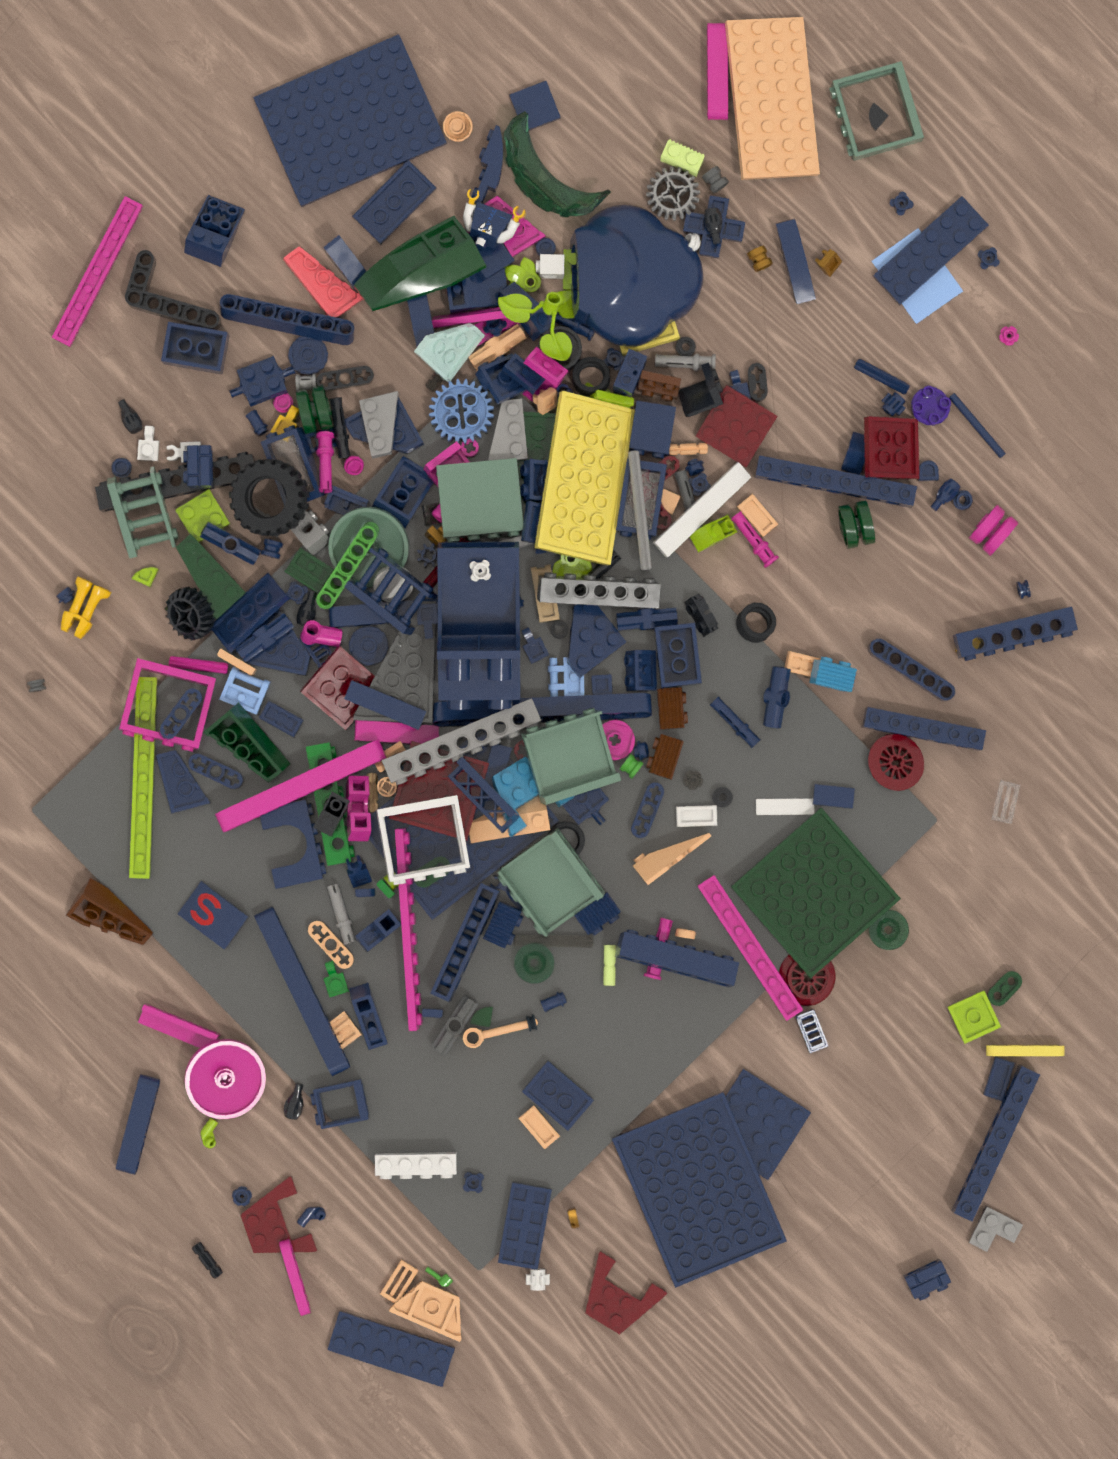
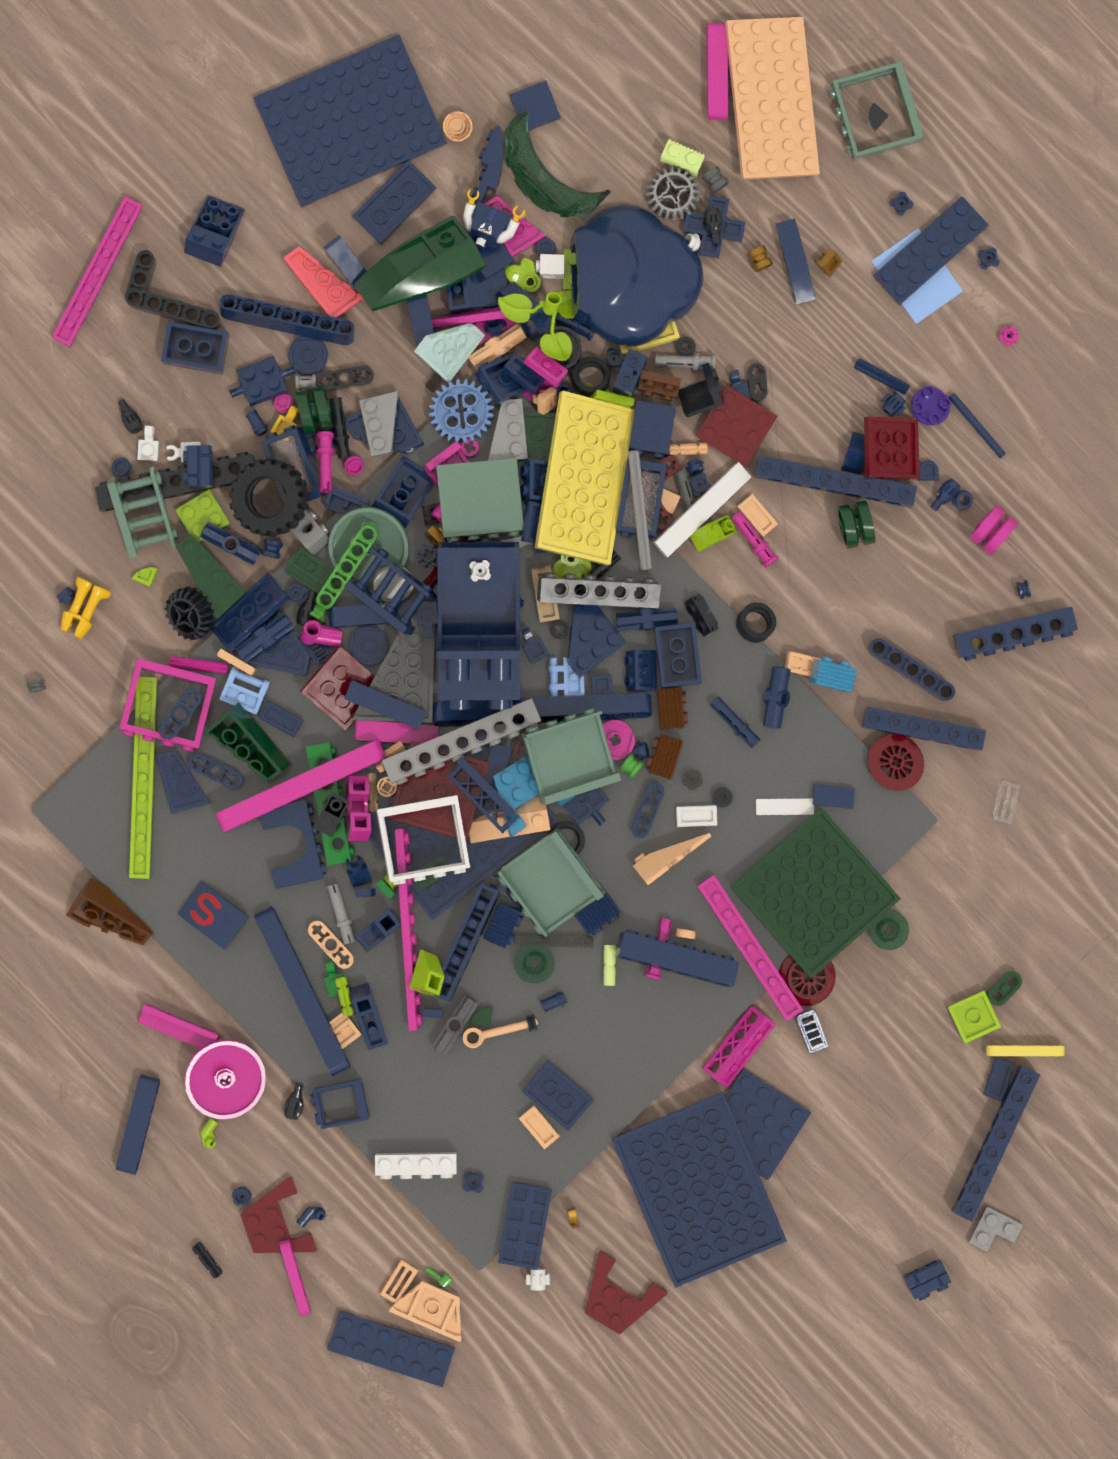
(318, 613): none -> bright green hand
(344, 996): none -> lime axle
(427, 974): none -> lime slope
(741, 1049): none -> dark pink fence

